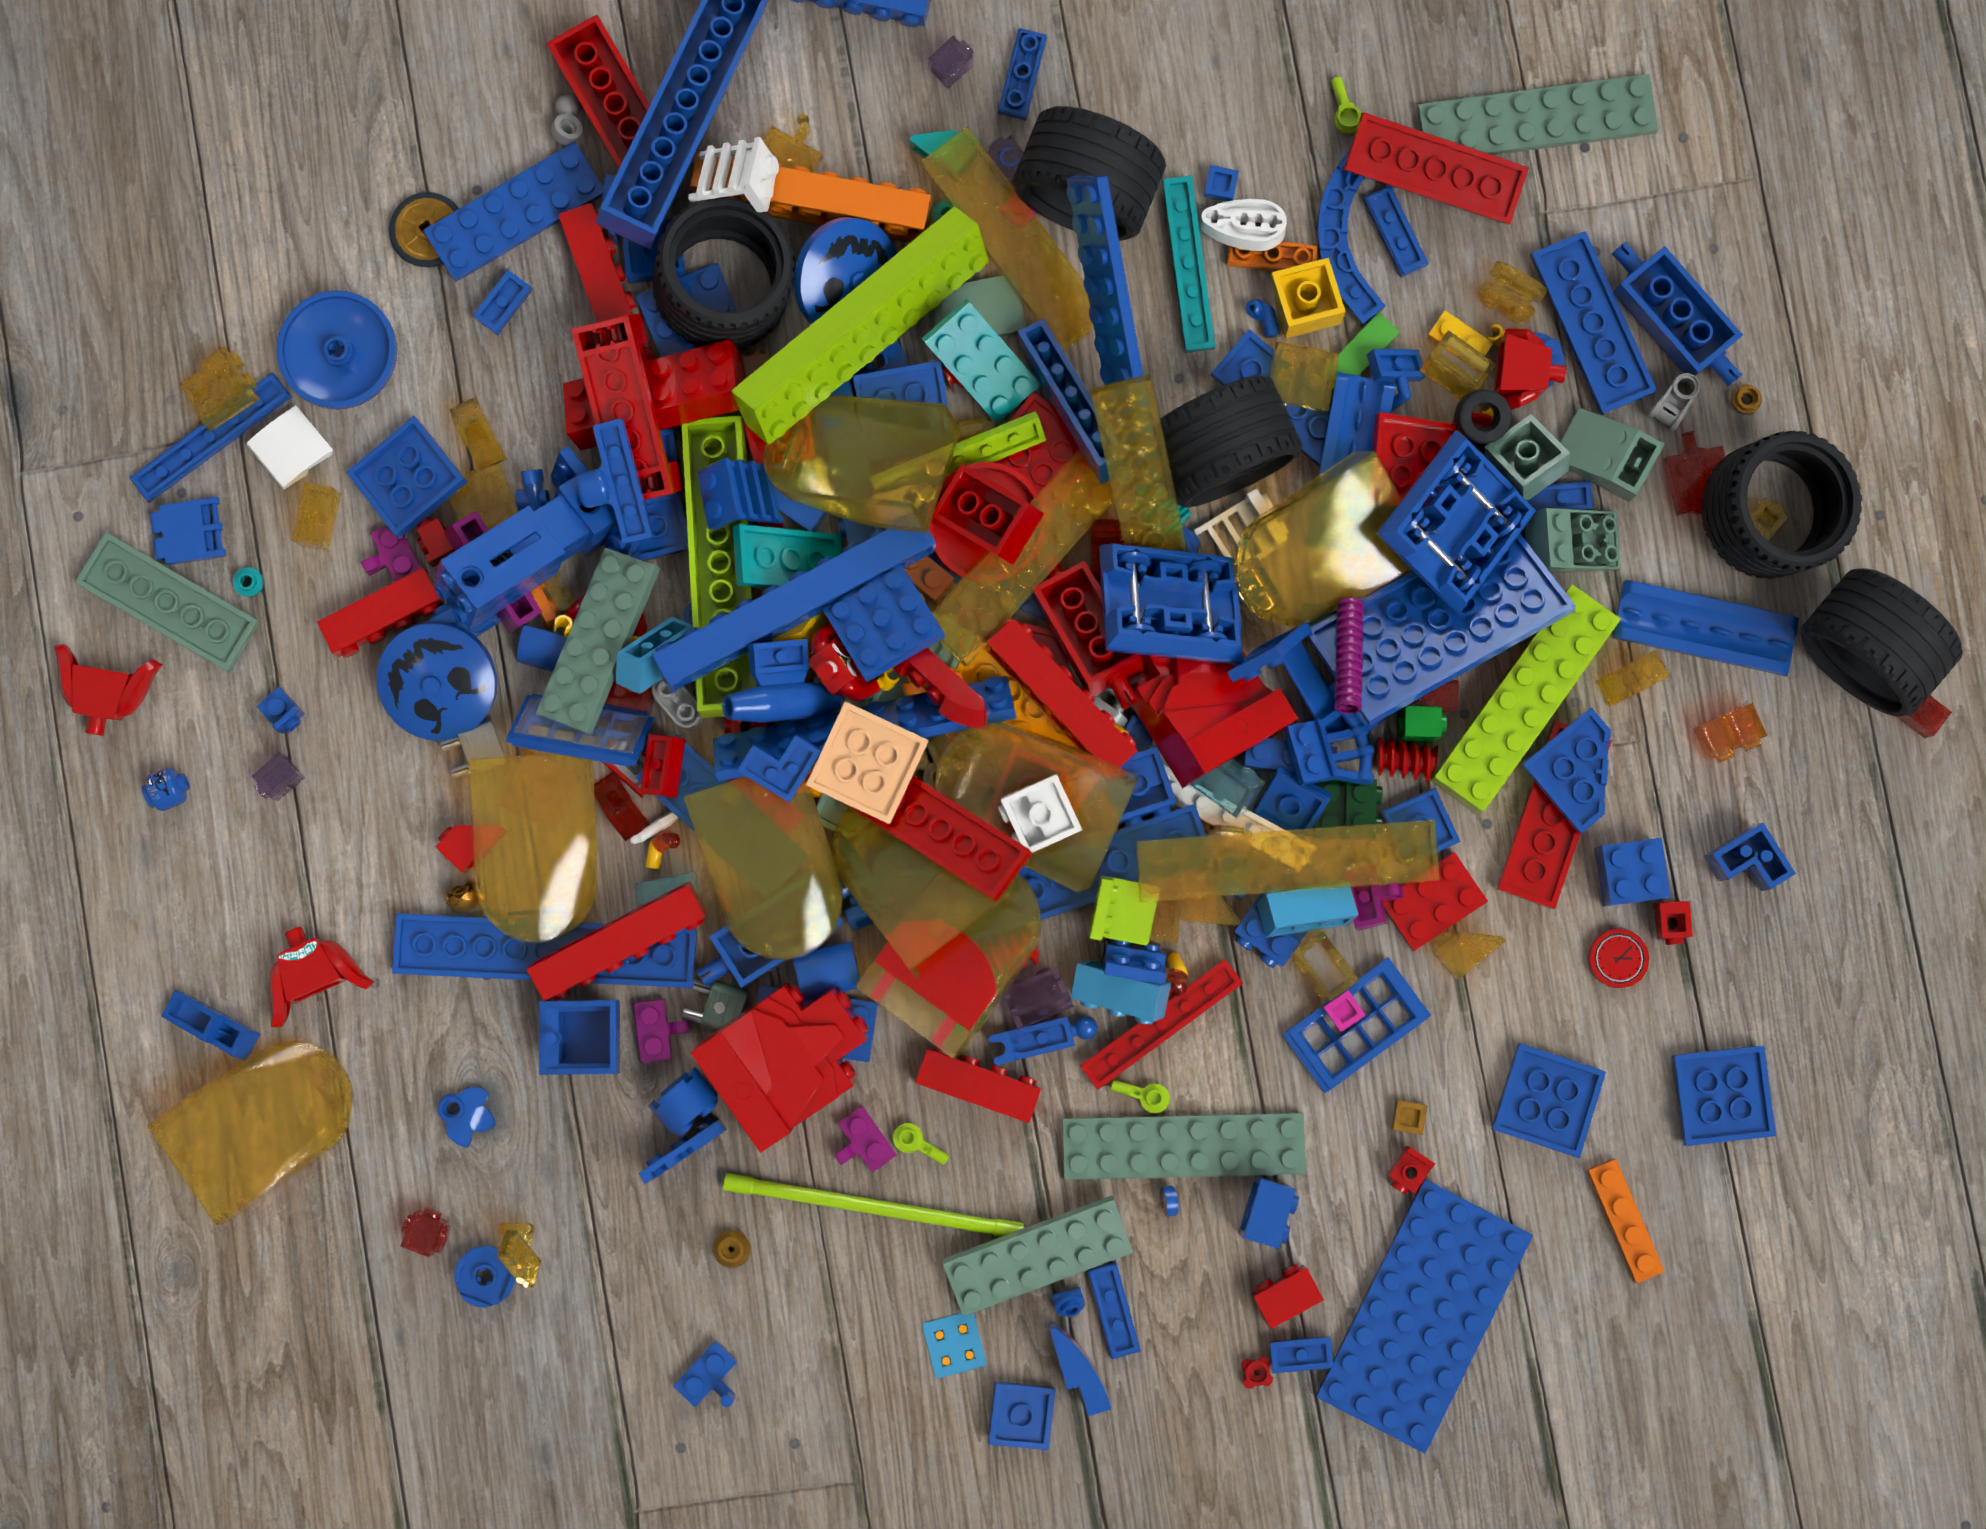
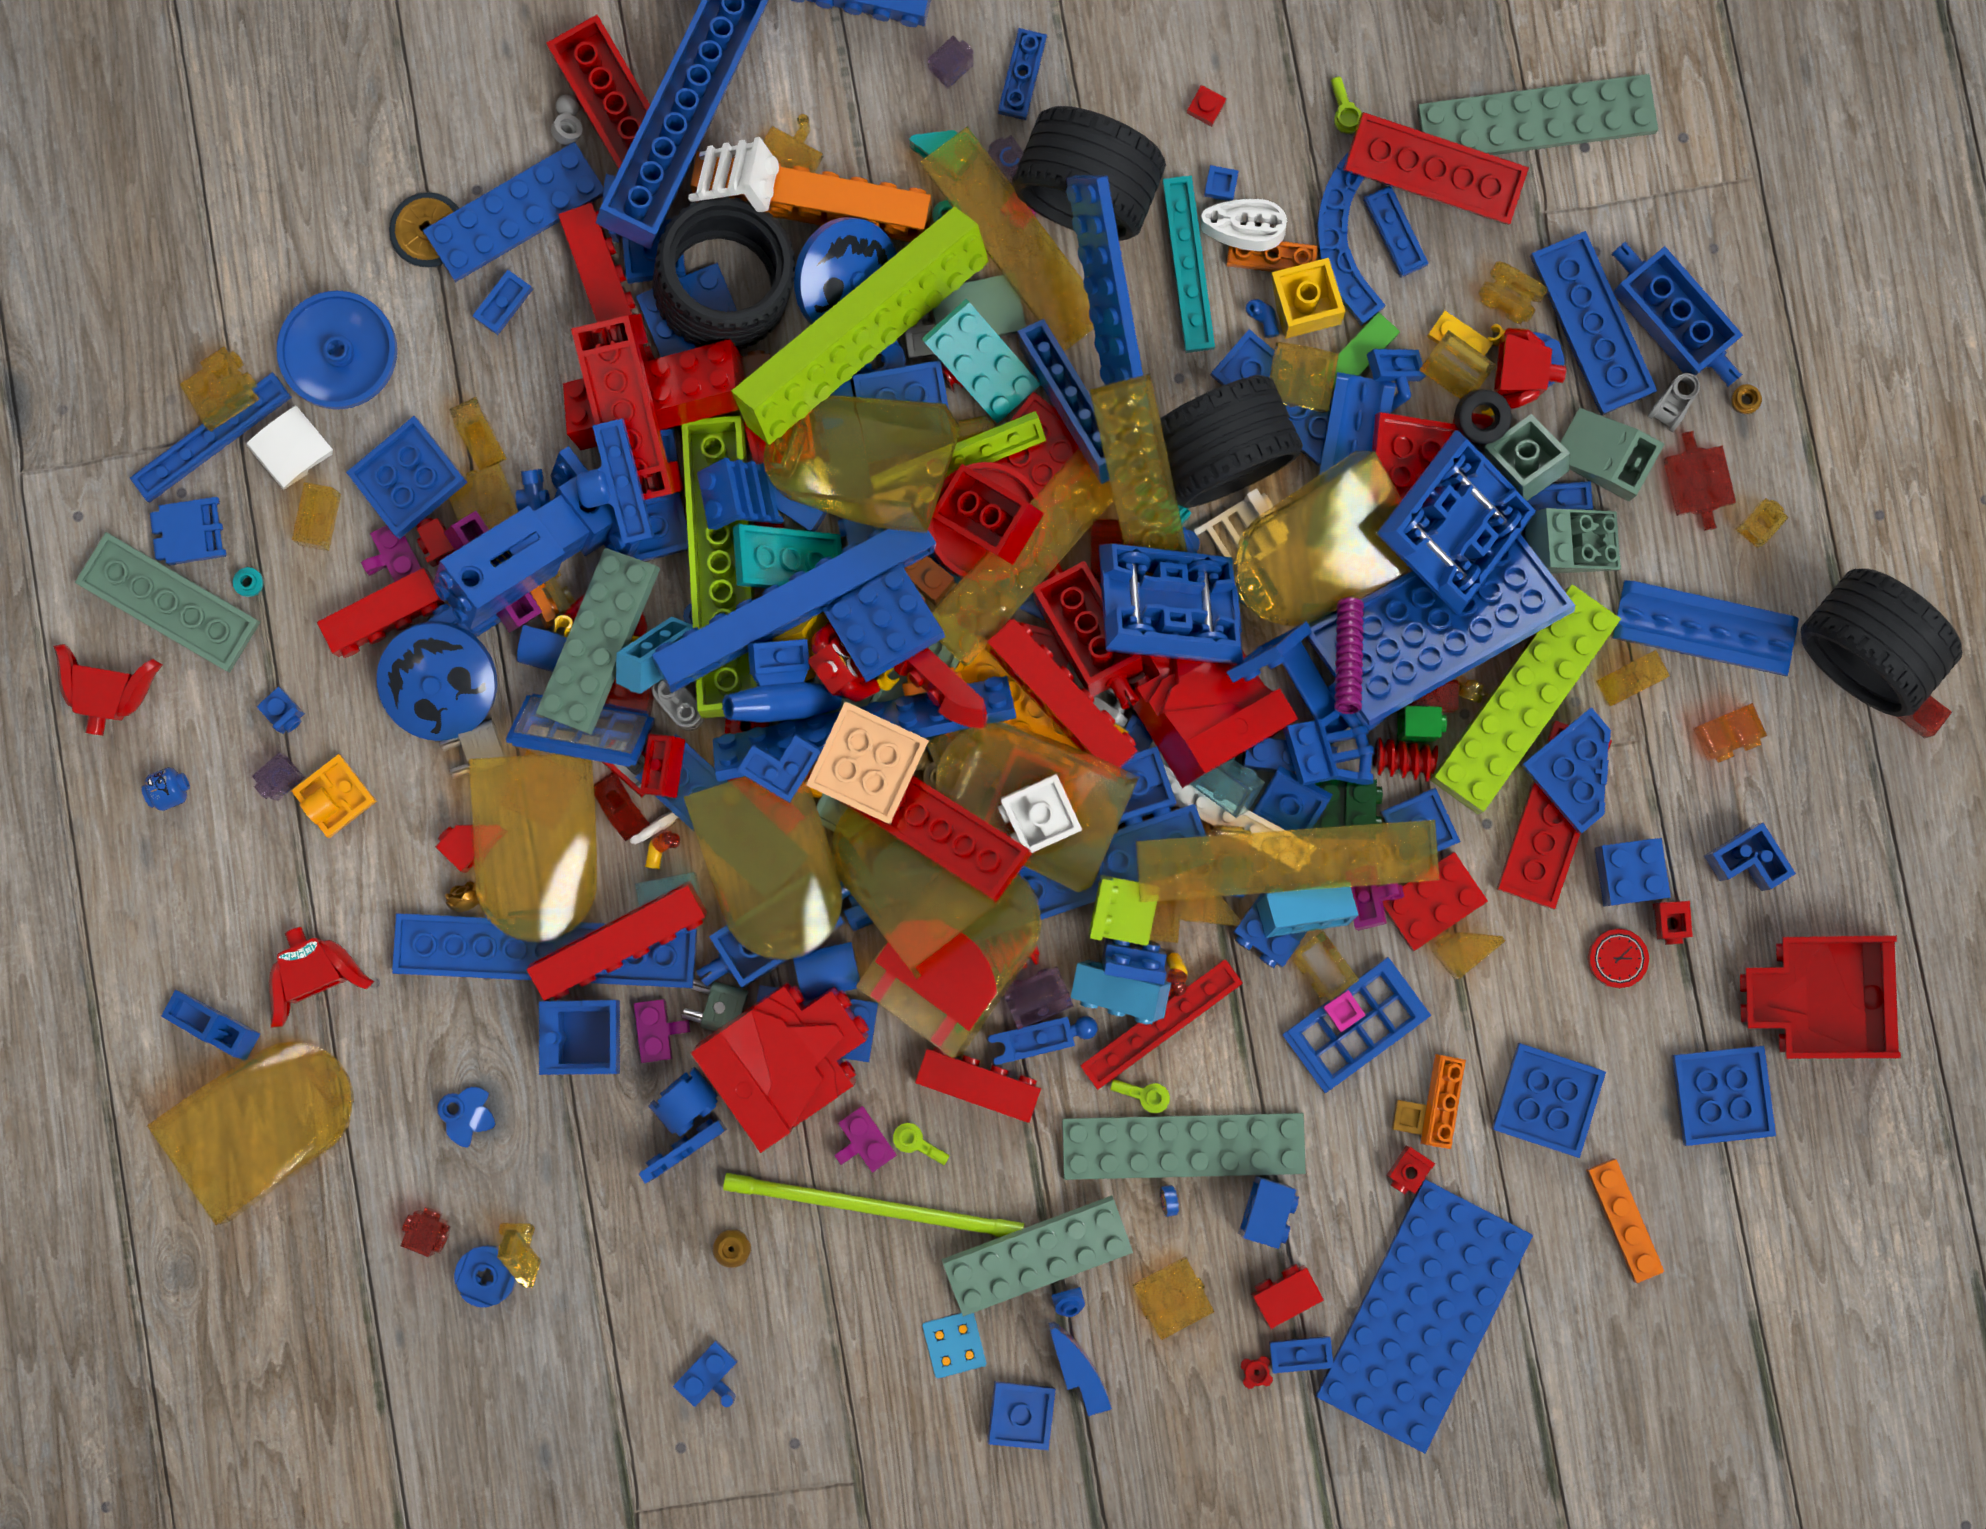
(333, 796): none -> light orange plate
(914, 335): none -> light grey plate
(1114, 1310): blue tile -> none
(1173, 1298): none -> clear yellow plate
(1206, 105): none -> red plate
(1443, 1101): none -> orange tile
(1472, 690): none -> clear yellow plate
(1829, 996): none -> red panel
(1833, 494): black tyre -> none

